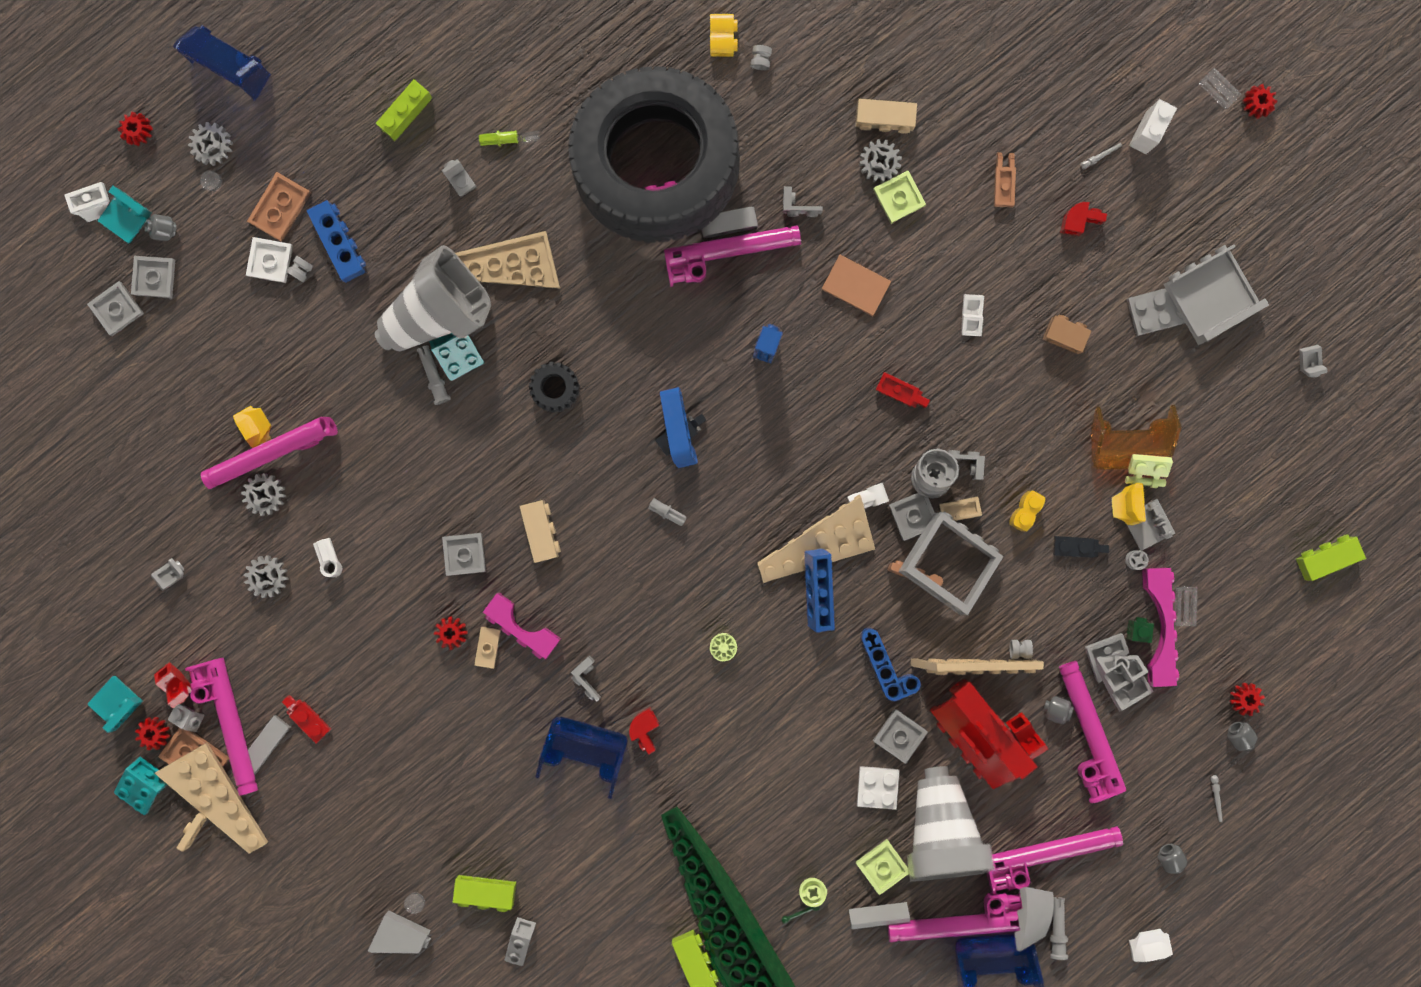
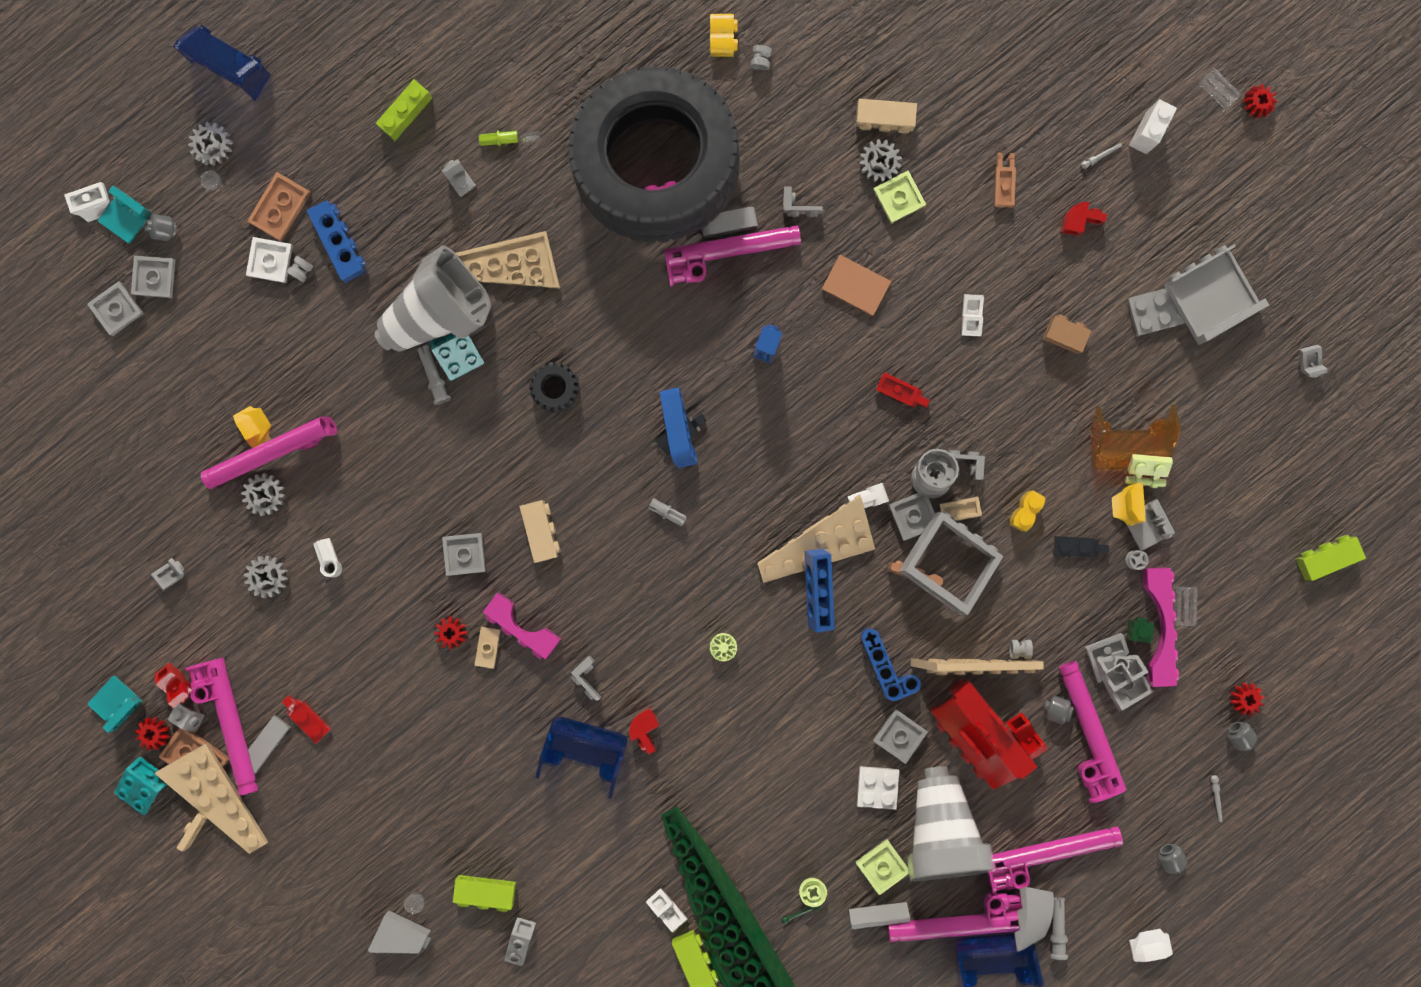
(128, 127): red gear -> none
(666, 910): none -> white slope

